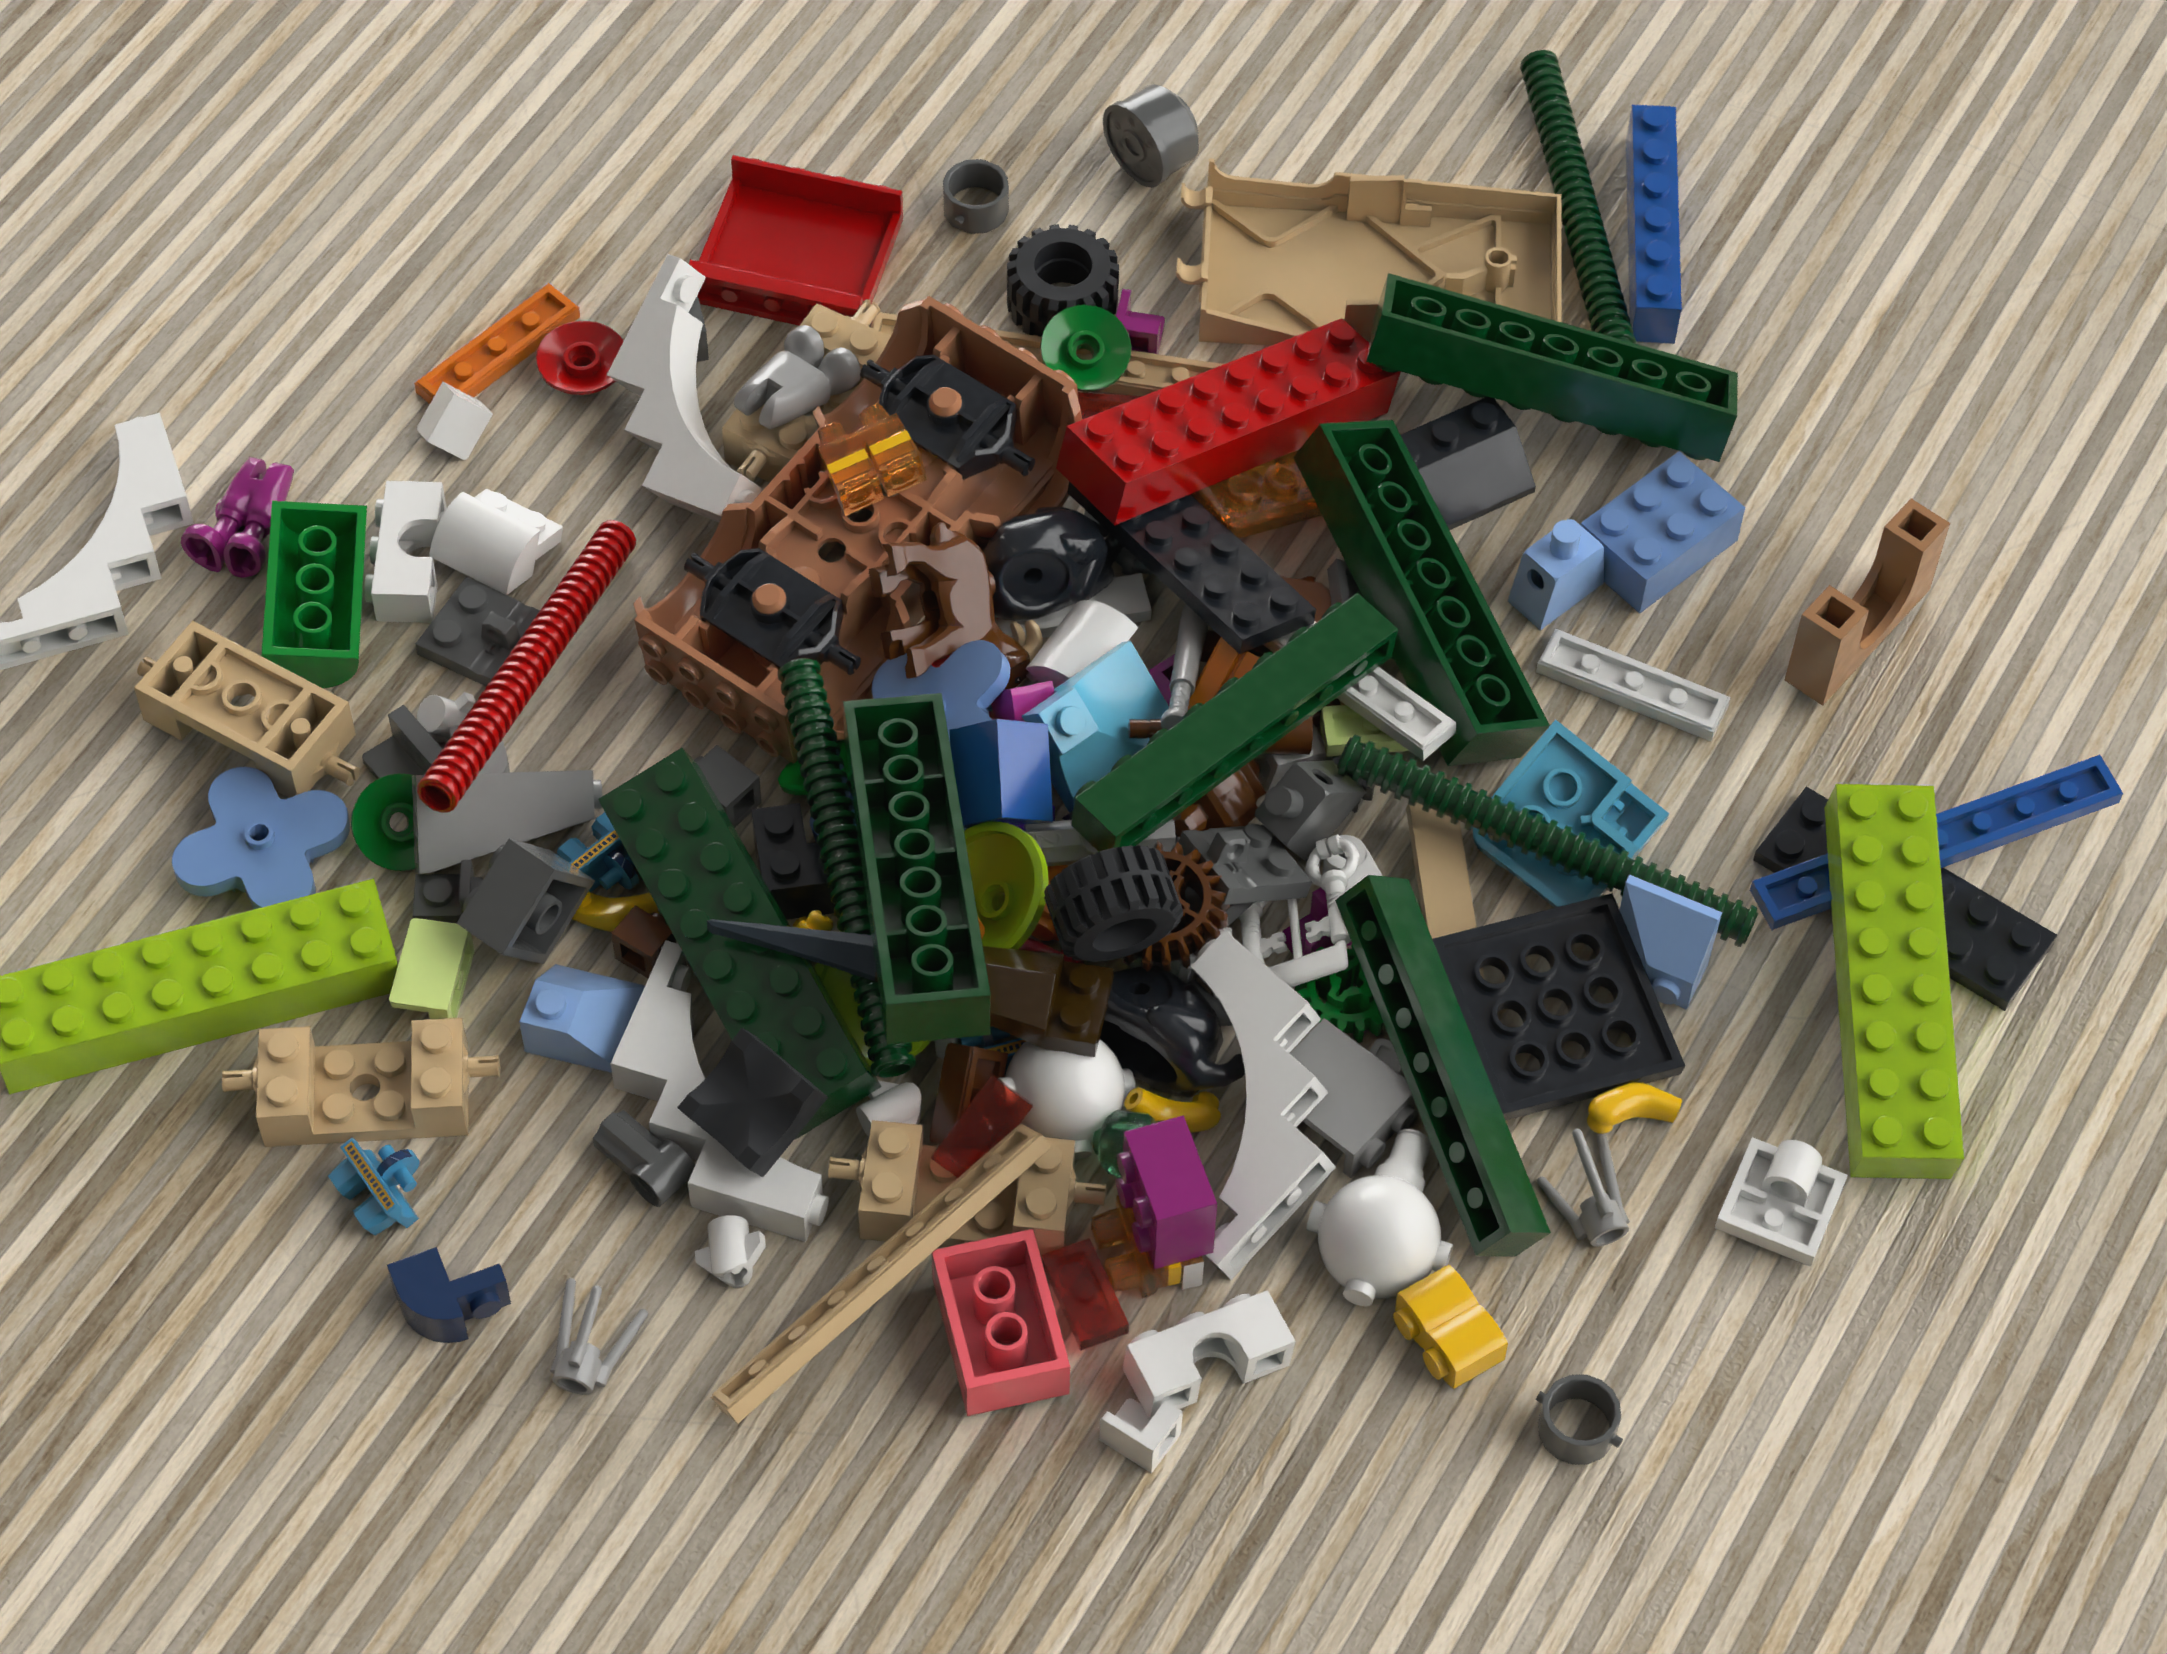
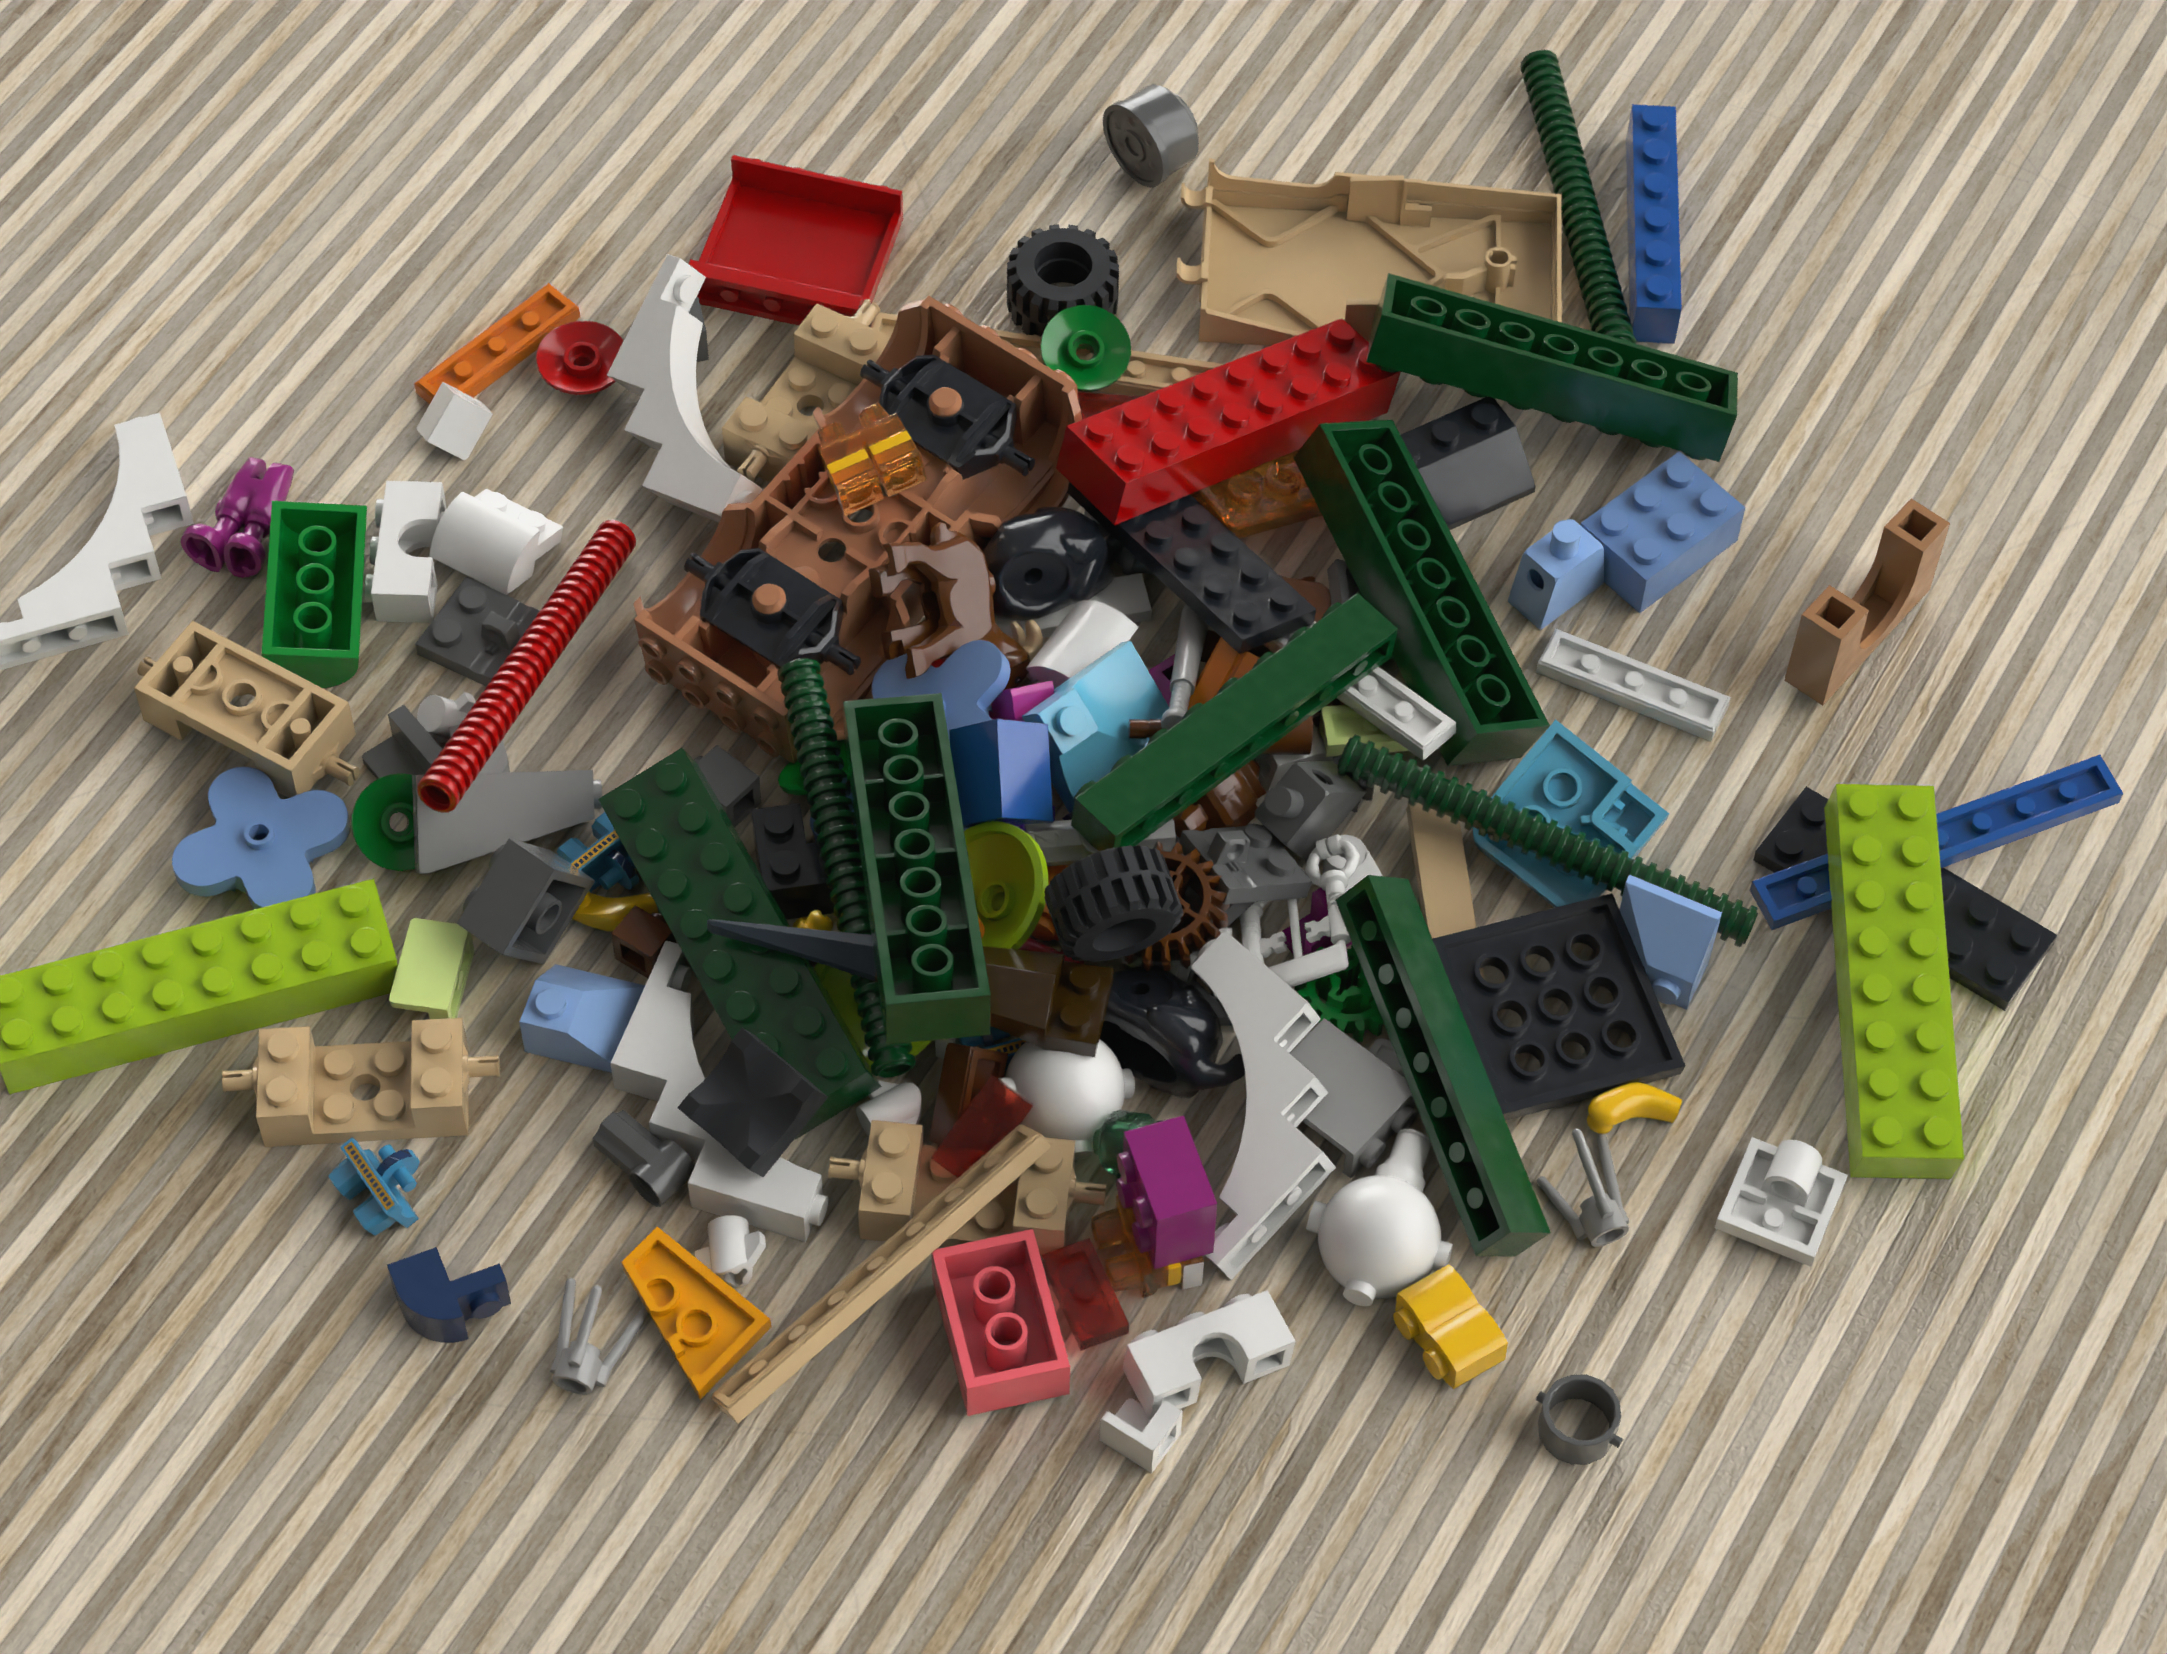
(443, 895): dark grey bracket -> none
(693, 1309): none -> light orange wing
(798, 379): light grey piece -> none
(971, 175): dark grey piece -> none
(1143, 328): magenta panel -> none
(1199, 1114): yellow arm -> none

